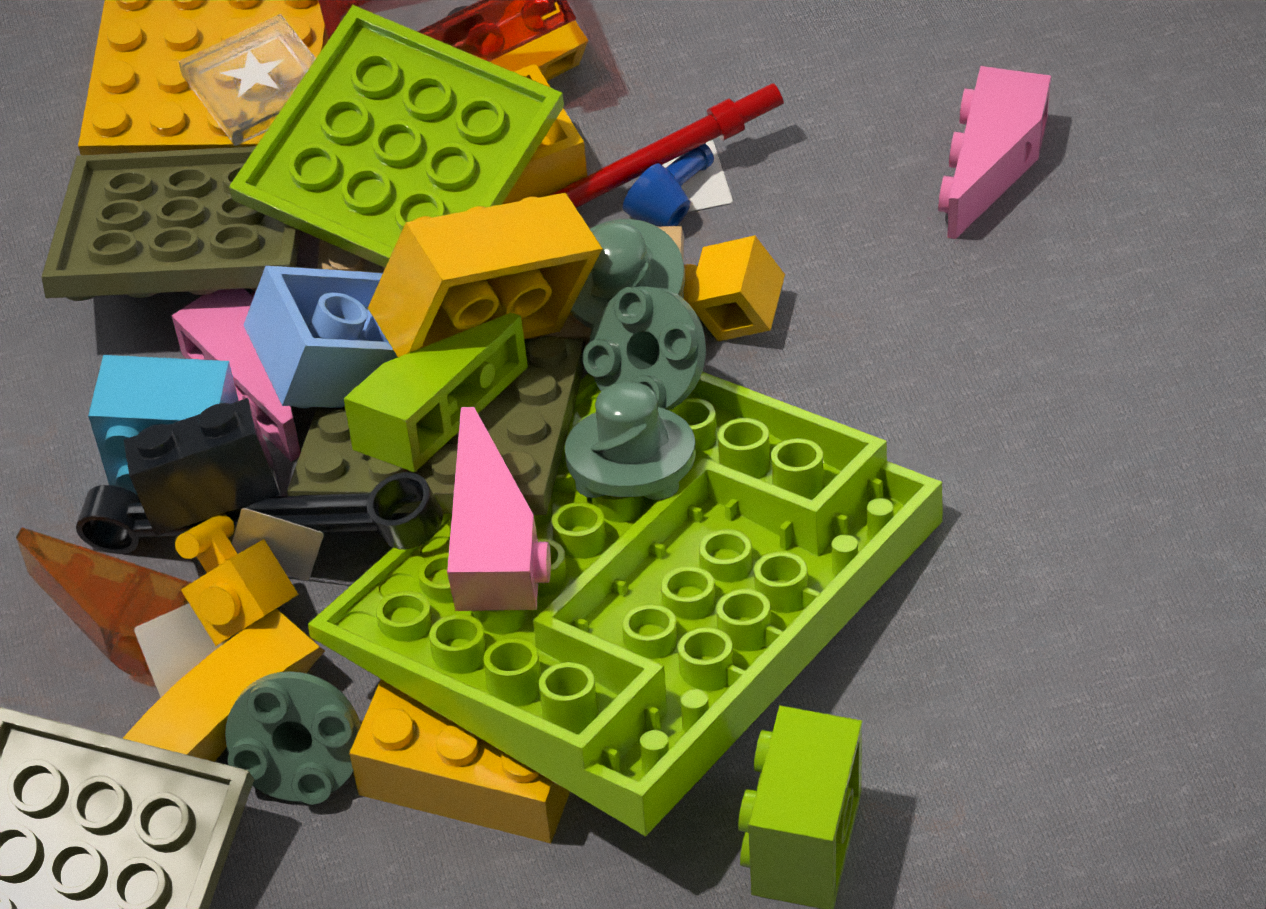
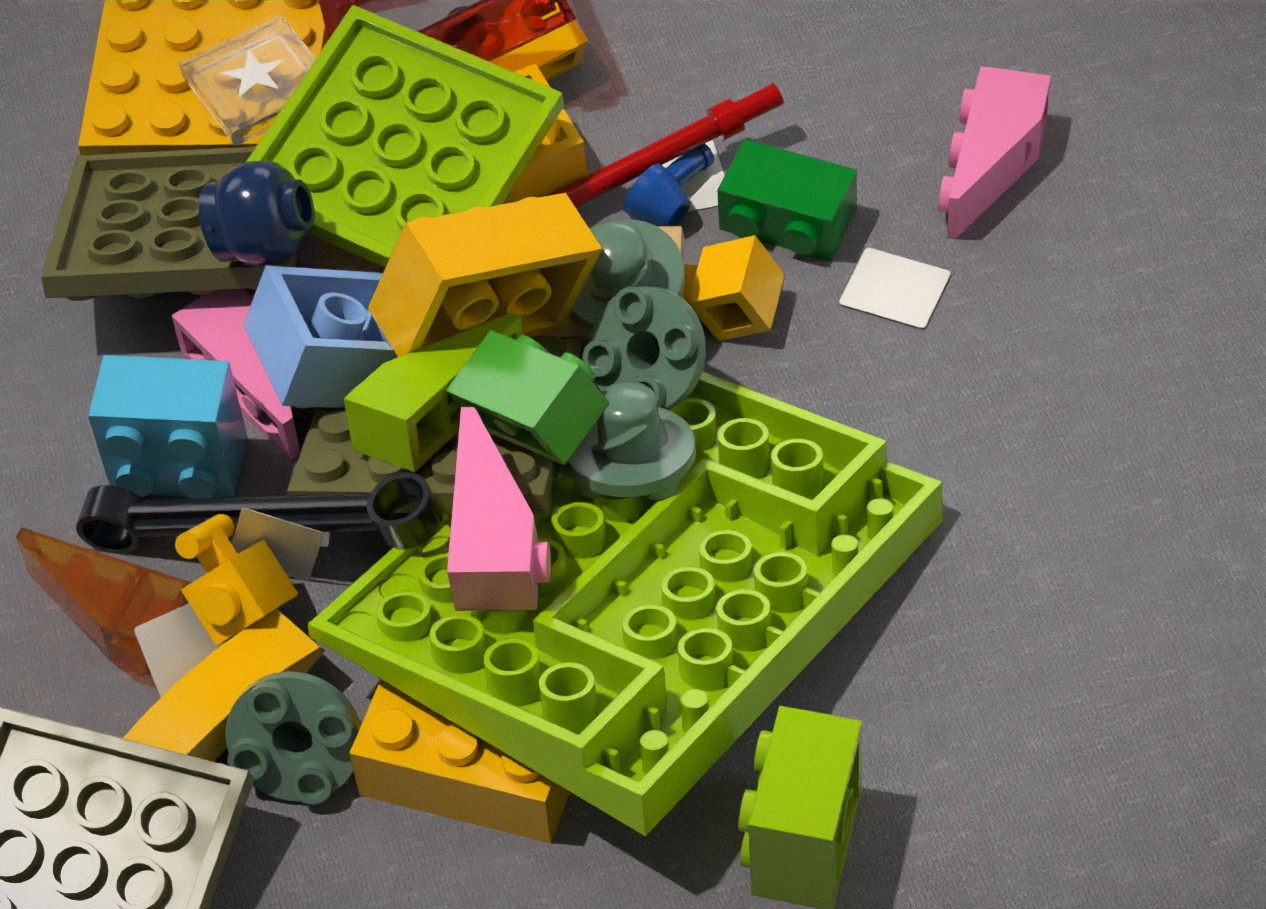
(200, 466): black brick -> none
(255, 214): none -> dark blue piece
(530, 395): none -> bright green brick
(787, 199): none -> green brick
(895, 287): none -> white sticker

